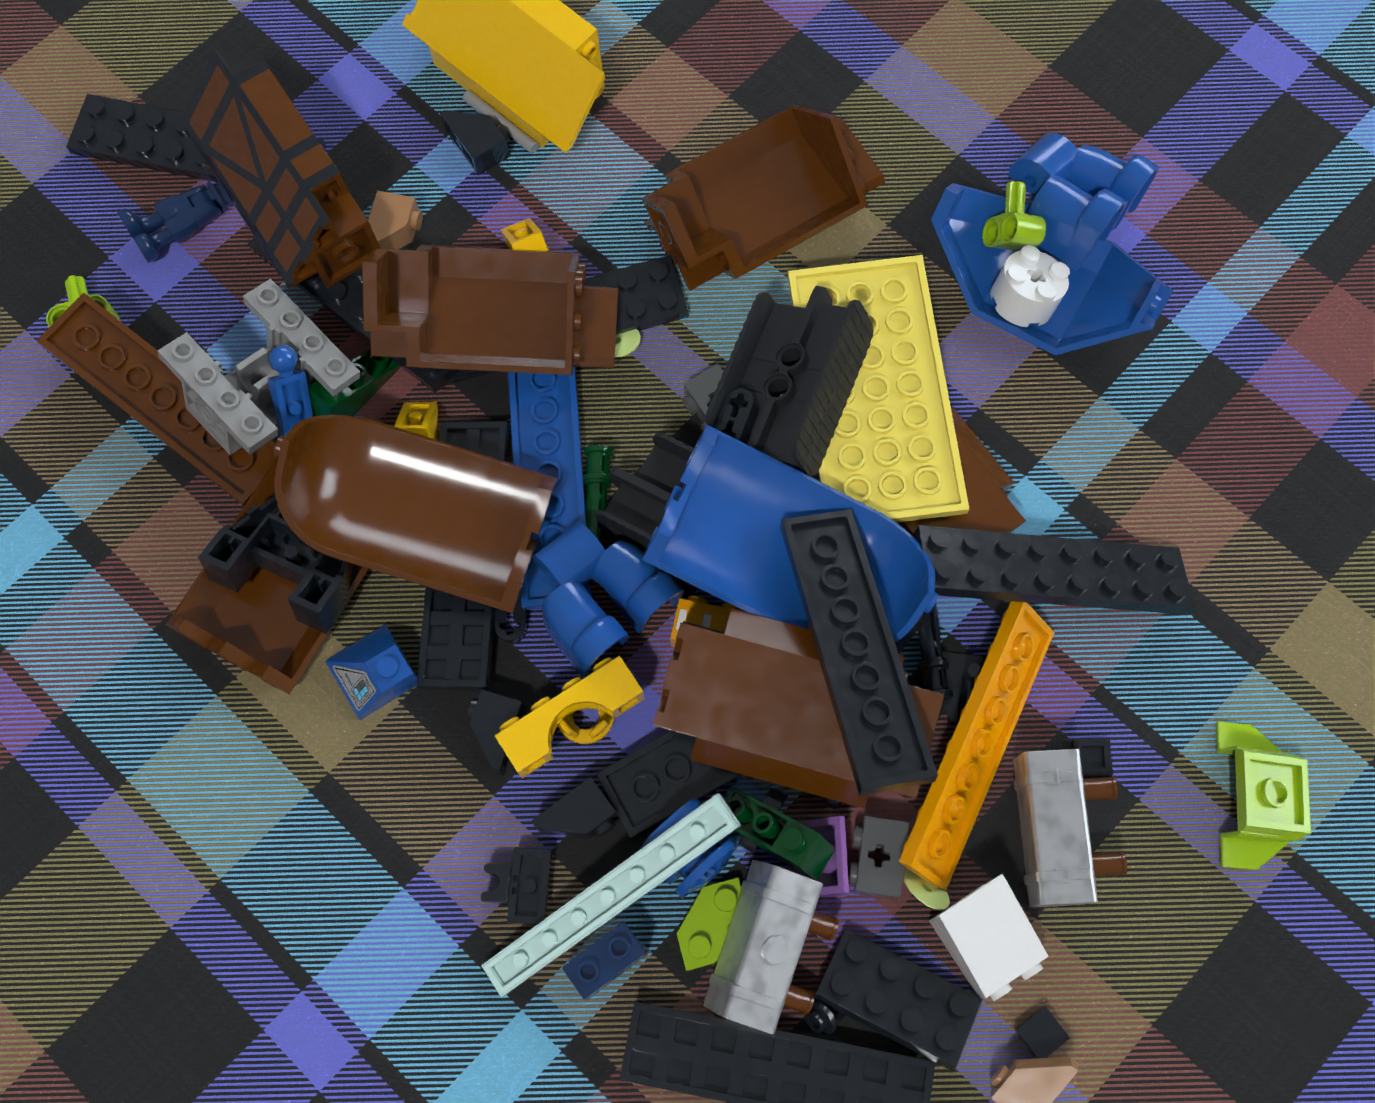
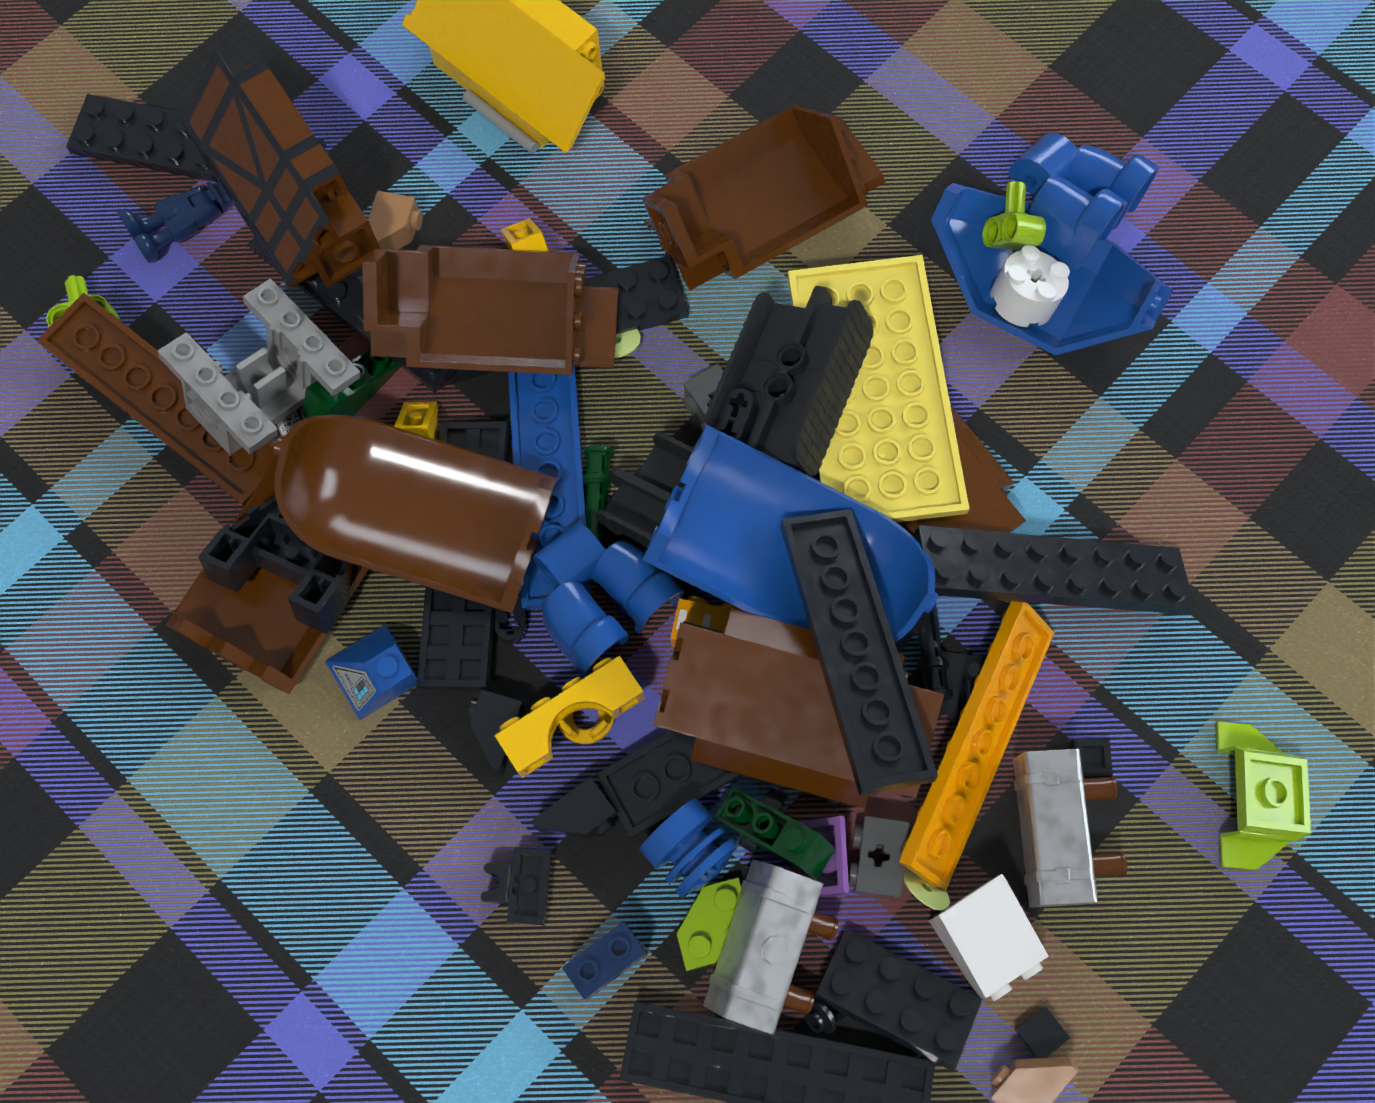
(288, 390): blue plate -> none
(477, 139): black slope -> none
(611, 894): light aqua tile -> none

